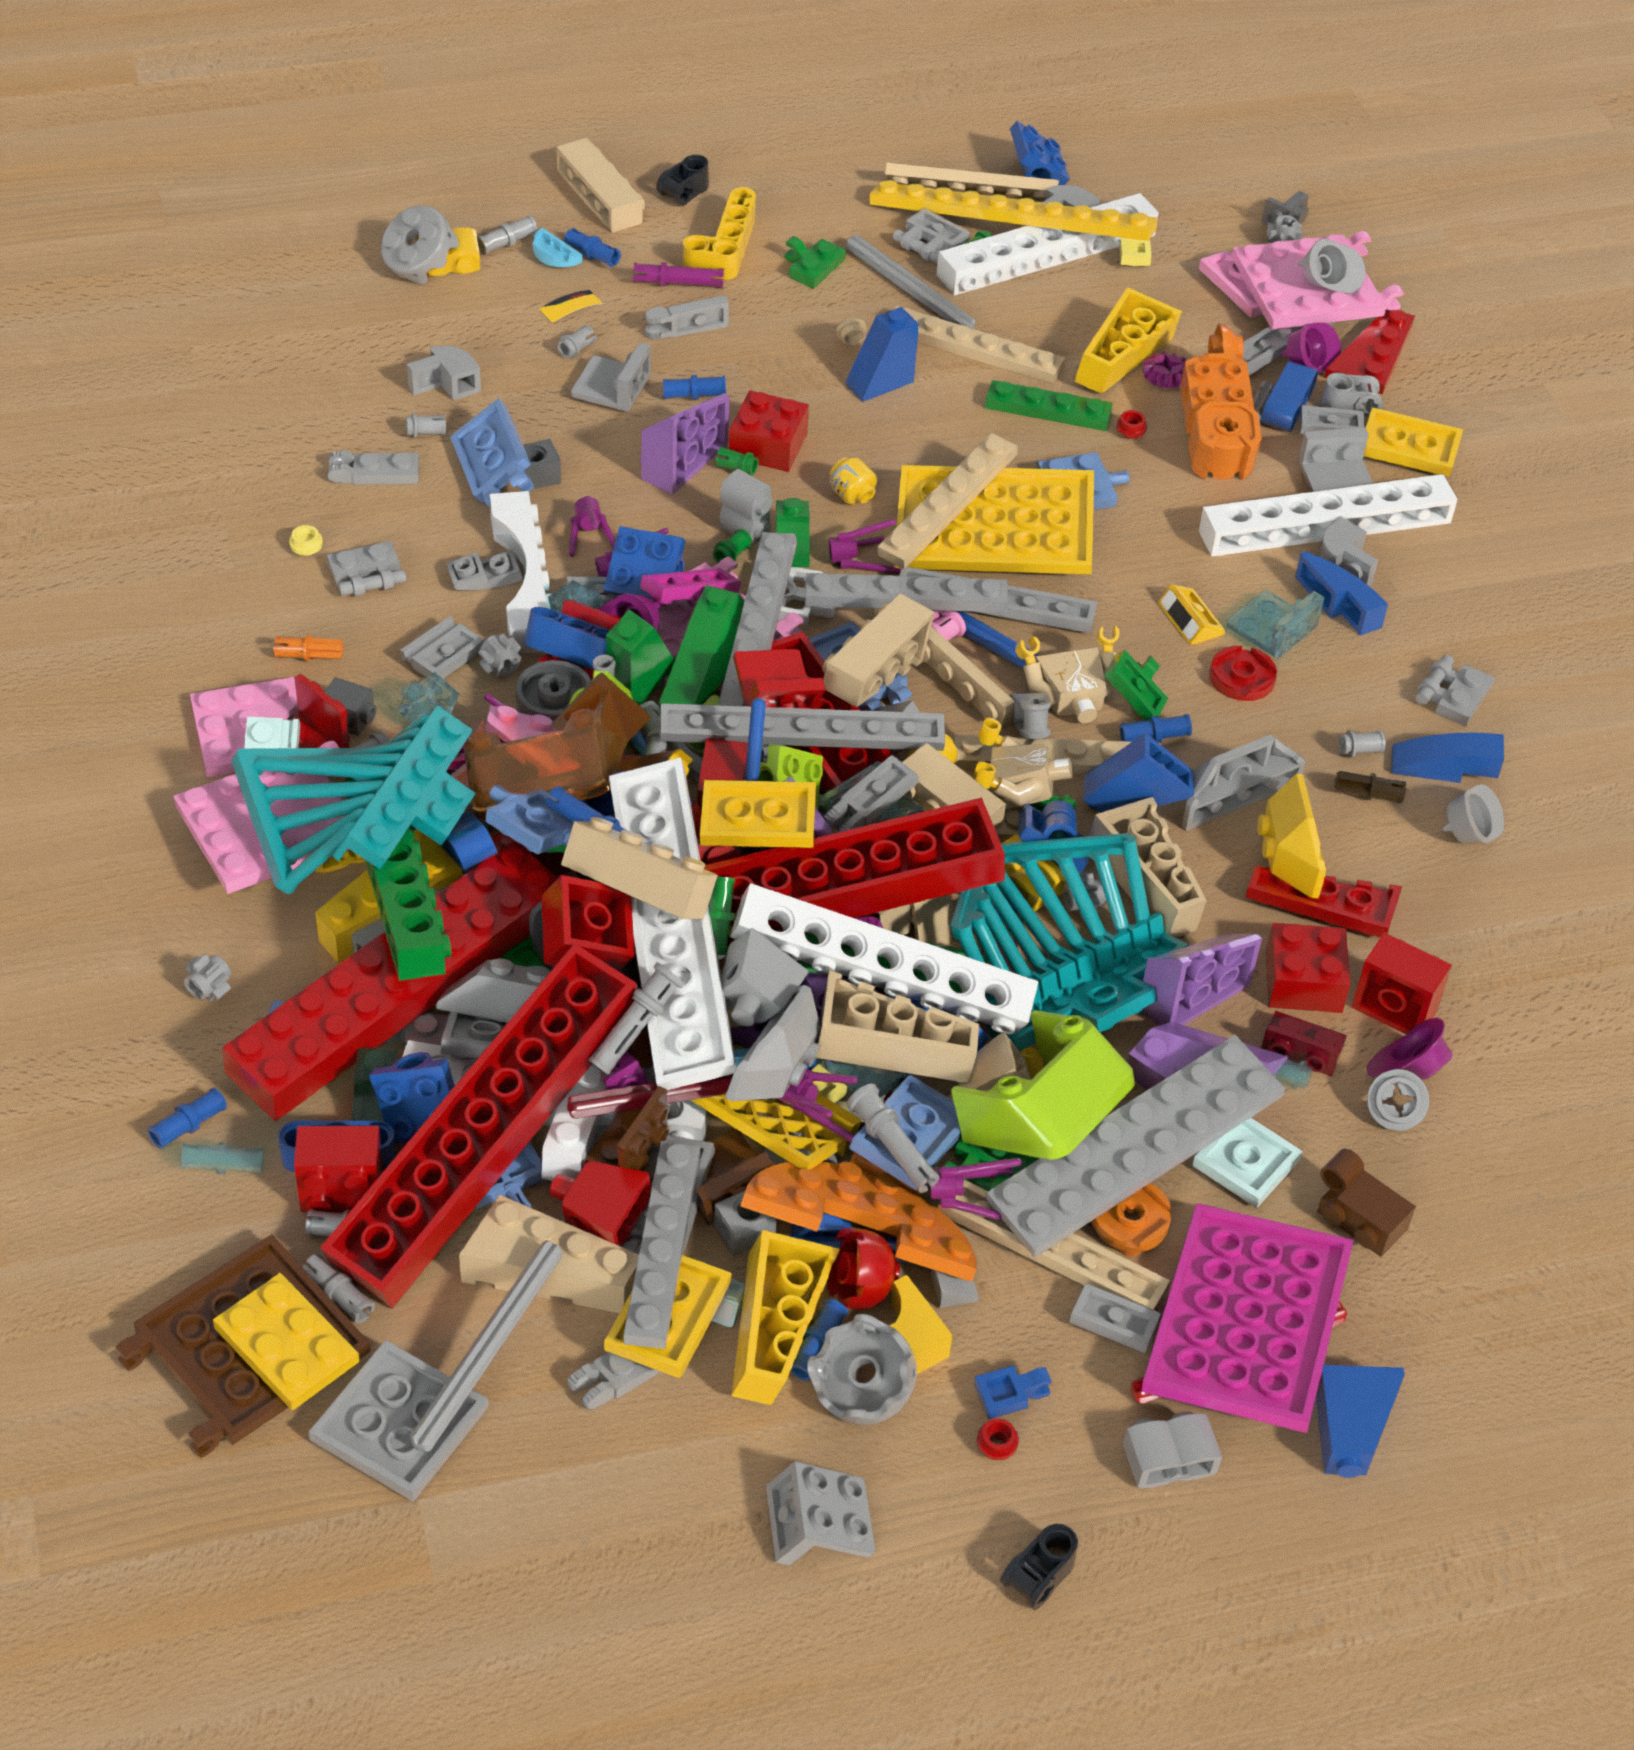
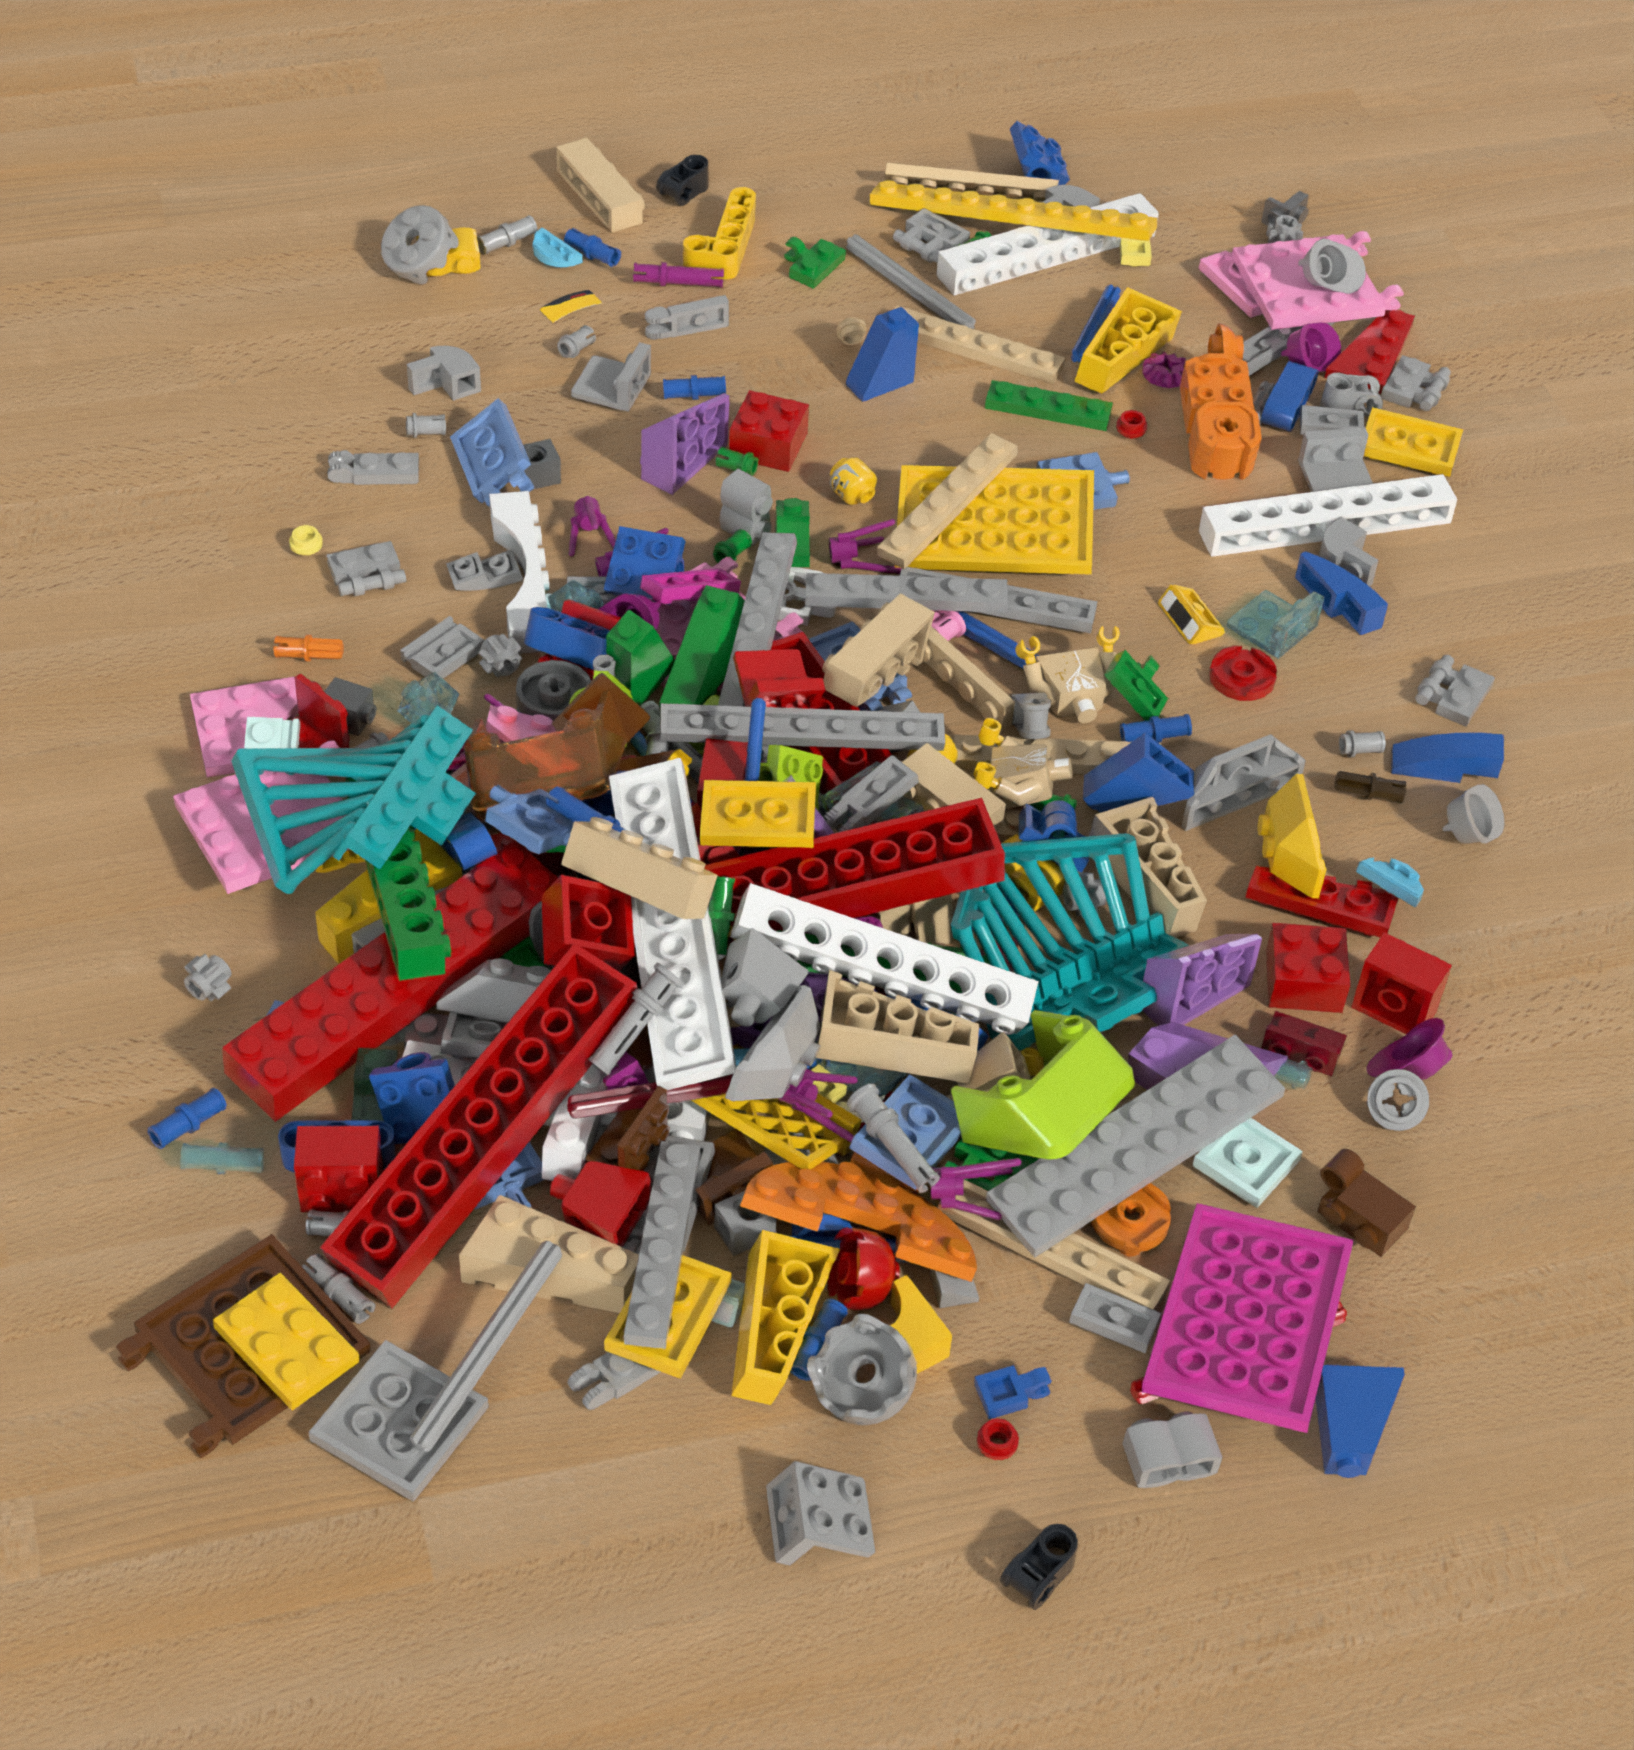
(1101, 311): none -> blue axle
(1394, 877): none -> medium azure plate
(1406, 383): none -> light grey plate

